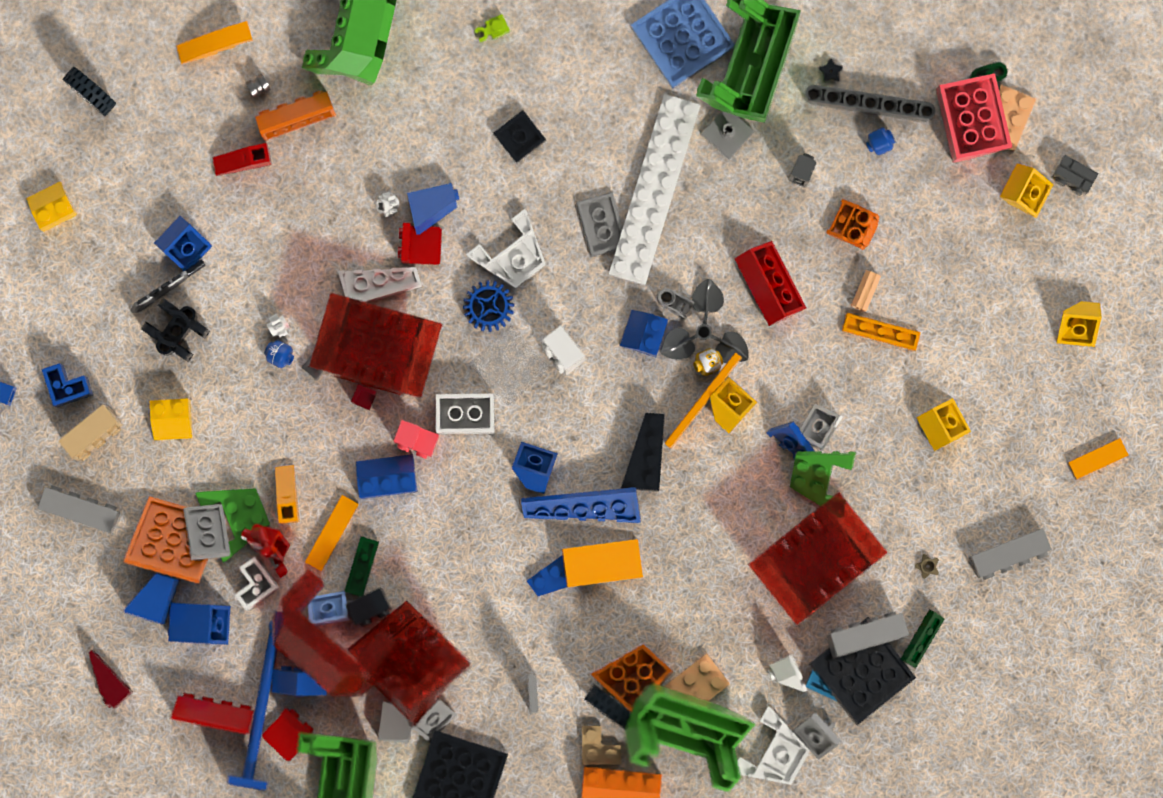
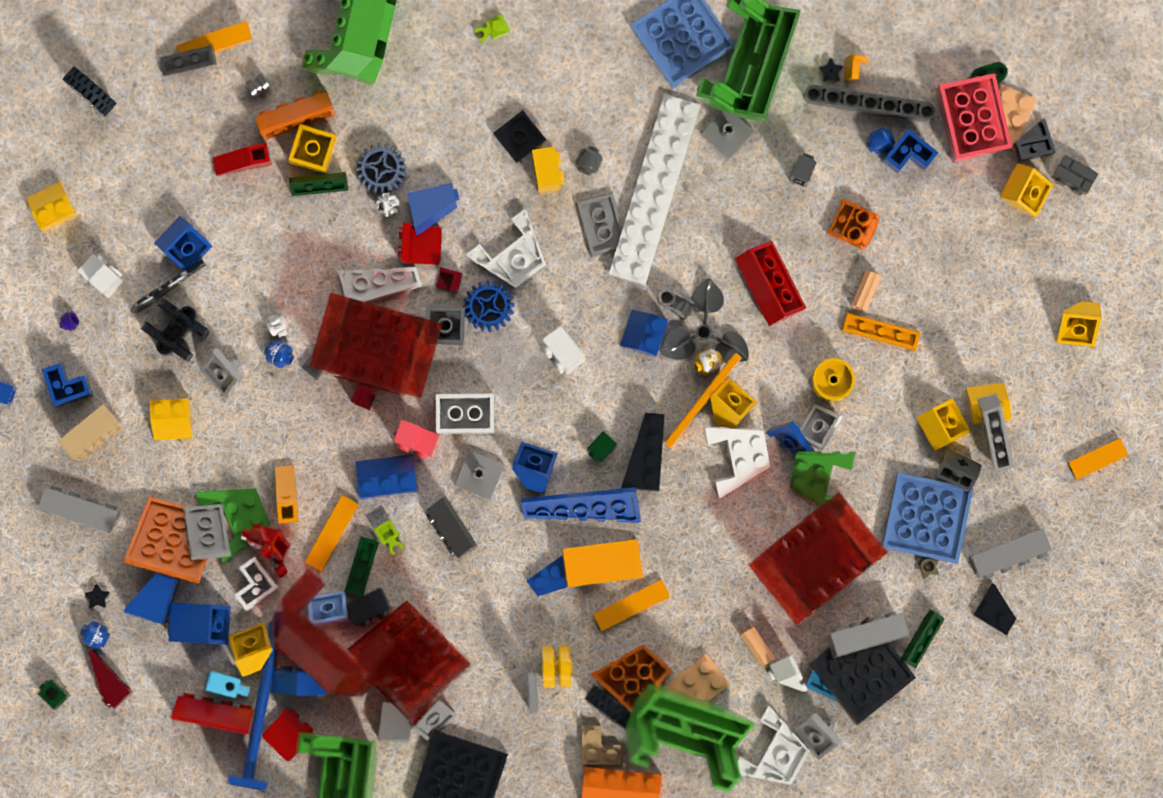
(61, 696): none -> dark green brick
(69, 321): none -> dark purple plate
(94, 635): none -> blue head
(100, 276): none -> white brick
(102, 596): none -> black plate
(188, 61): none -> flat silver tile
(216, 683): none -> medium azure torso
(222, 372): none -> light grey tile
(251, 648): none -> yellow slope
(313, 149): none -> yellow brick
(318, 184): none -> dark green plate
(373, 166): none -> sand blue gear
(387, 534): none -> lime plate
(449, 280): none -> dark red panel
(450, 528): none -> dark grey slope
(453, 323): none -> dark grey slope
(479, 474): none -> light grey tile
(546, 169): none -> yellow brick
(557, 666): none -> yellow wheel
(589, 160): none -> dark grey head
(601, 447): none -> dark green brick
(631, 605): none -> light orange tile
(746, 453): none -> white wing
(757, 646): none -> light nougat axle
(833, 391): none -> yellow wheel
(852, 66): none -> light orange tile
(911, 148): none -> blue brick
(927, 518): none -> medium blue plate
(958, 470): none -> dark grey brick
(976, 392): none -> yellow slope
(995, 432): none -> light grey brick
(995, 611): none -> black wing
(1035, 143): none -> black wing

